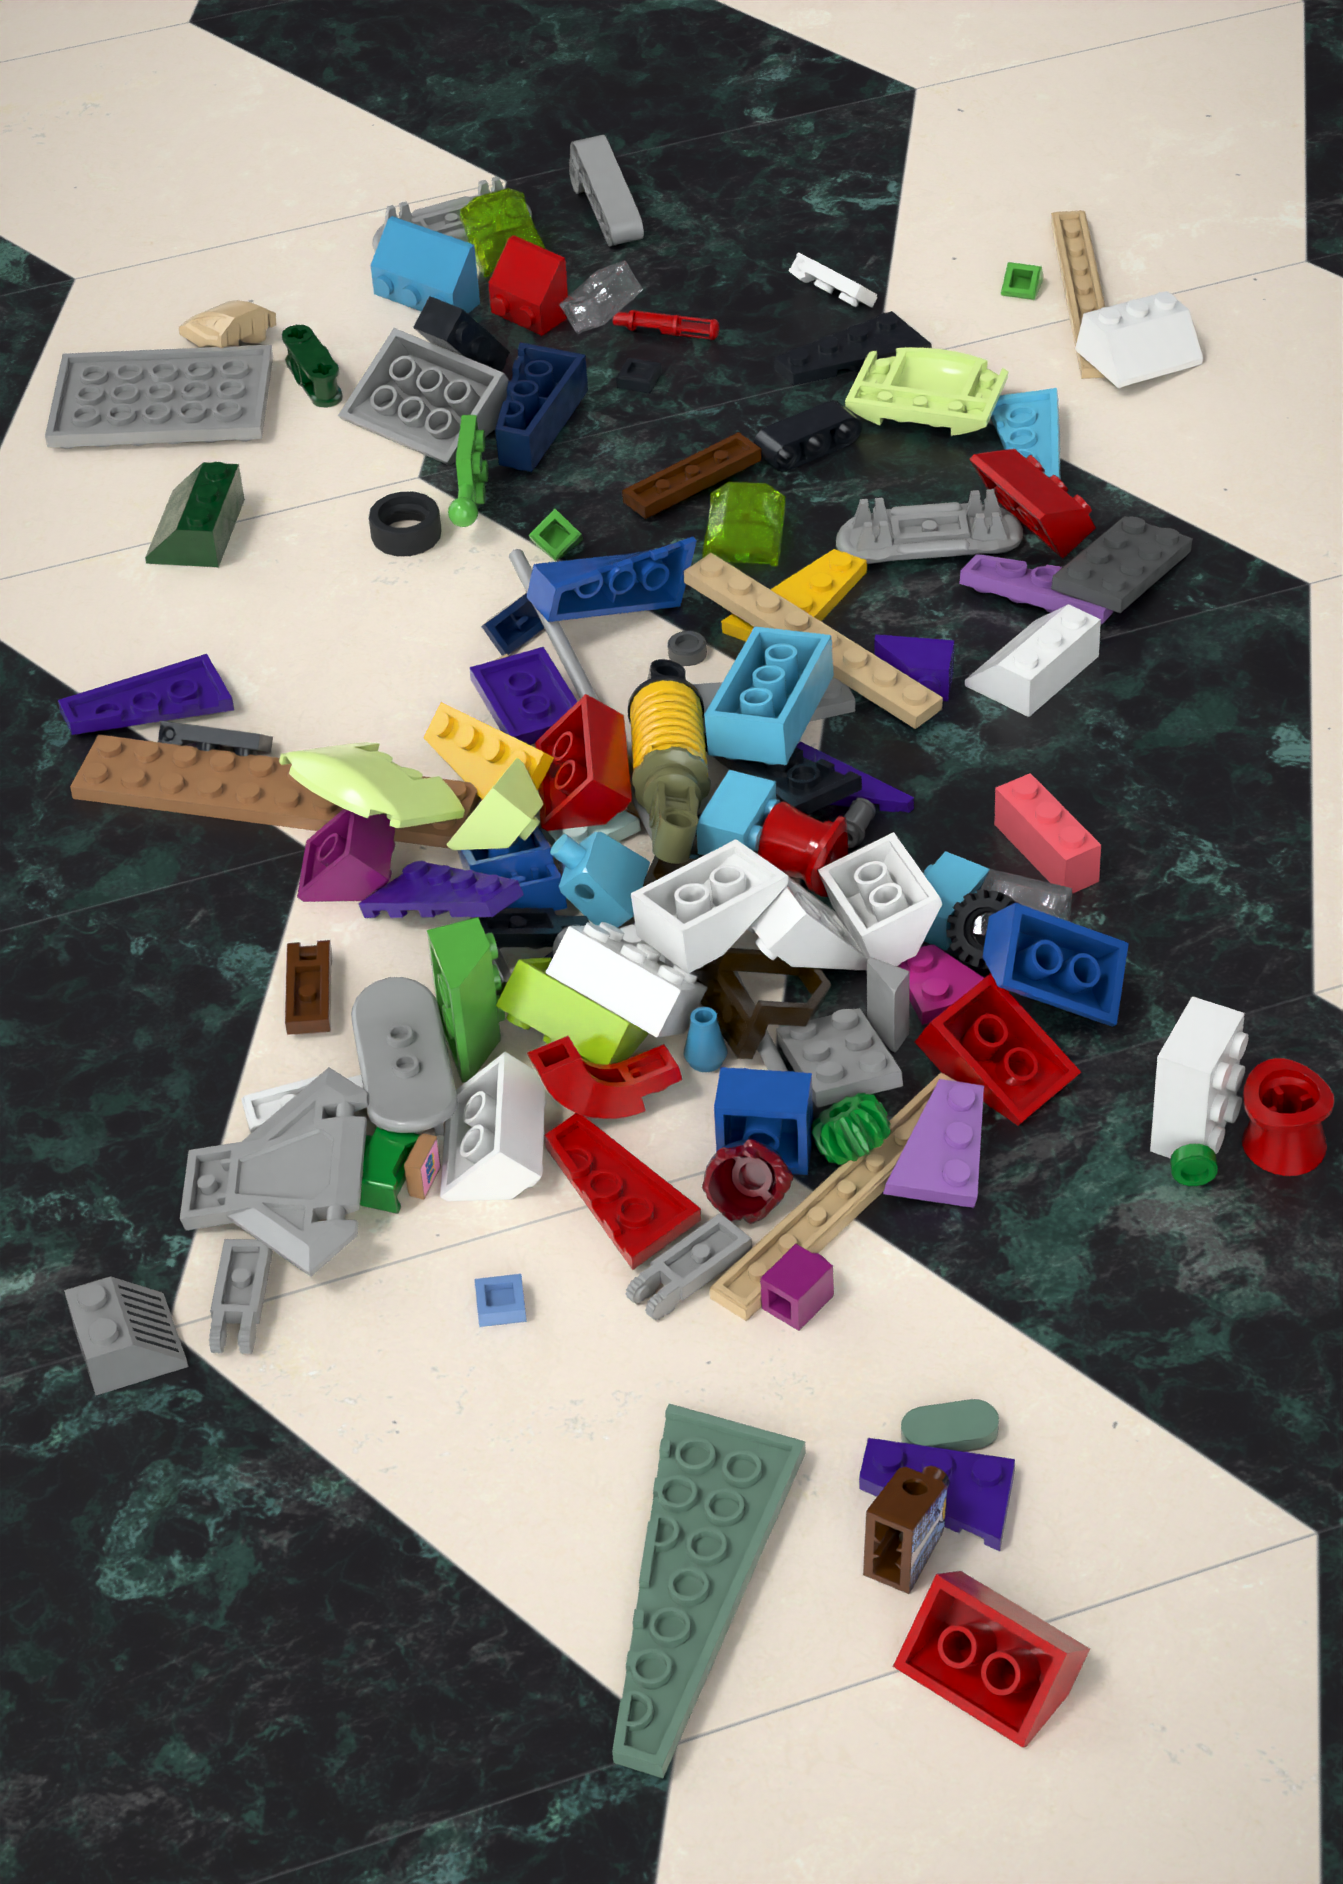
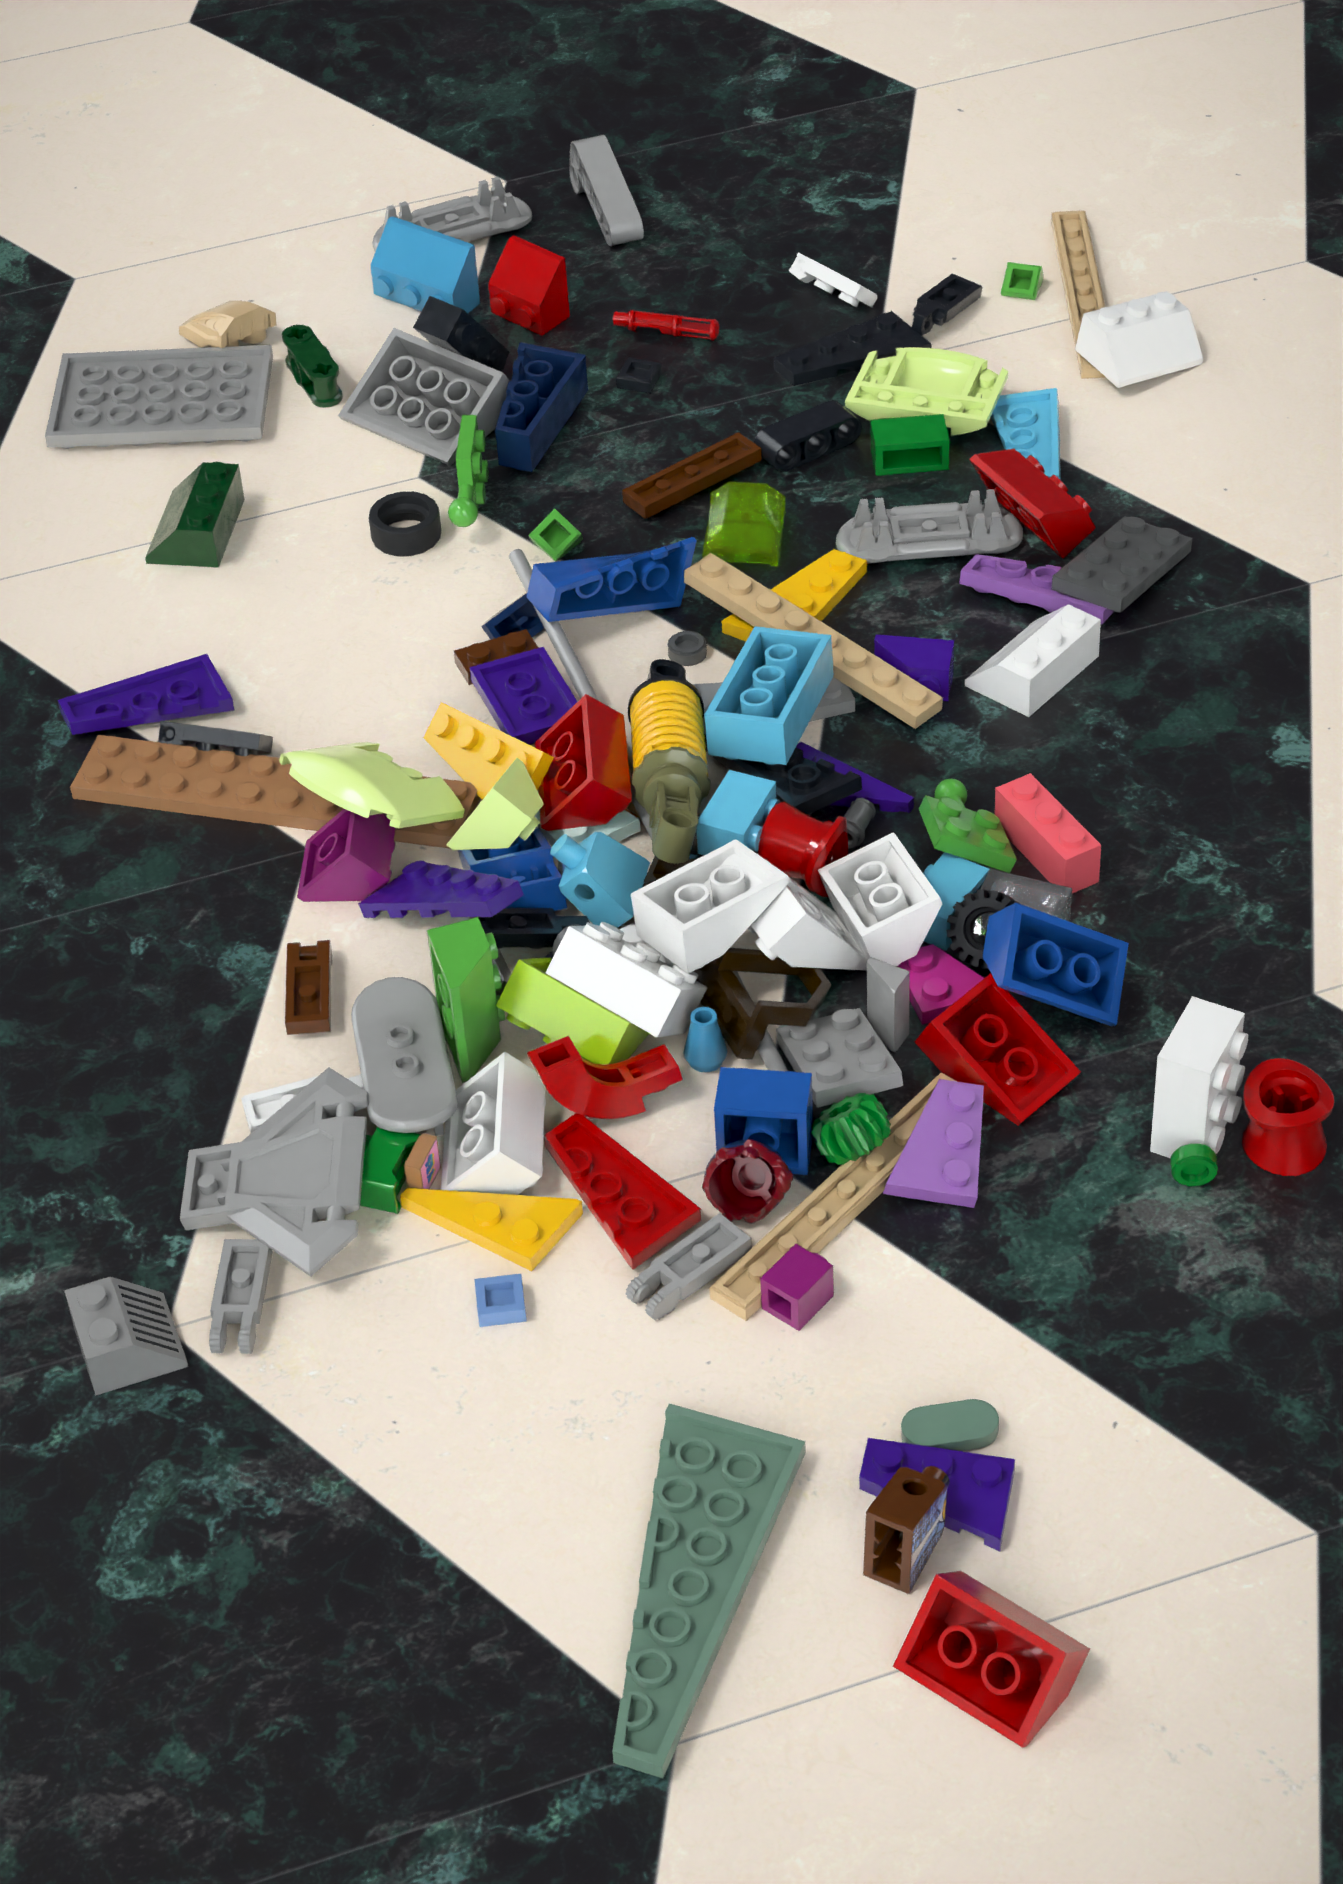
(491, 650): none -> reddish brown plate
(492, 220): clear neon green slope -> none
(505, 1224): none -> yellow wing
(601, 297): clear brick -> none
(909, 444): none -> green brick
(944, 302): none -> black hinge
(965, 832): none -> bright green plate

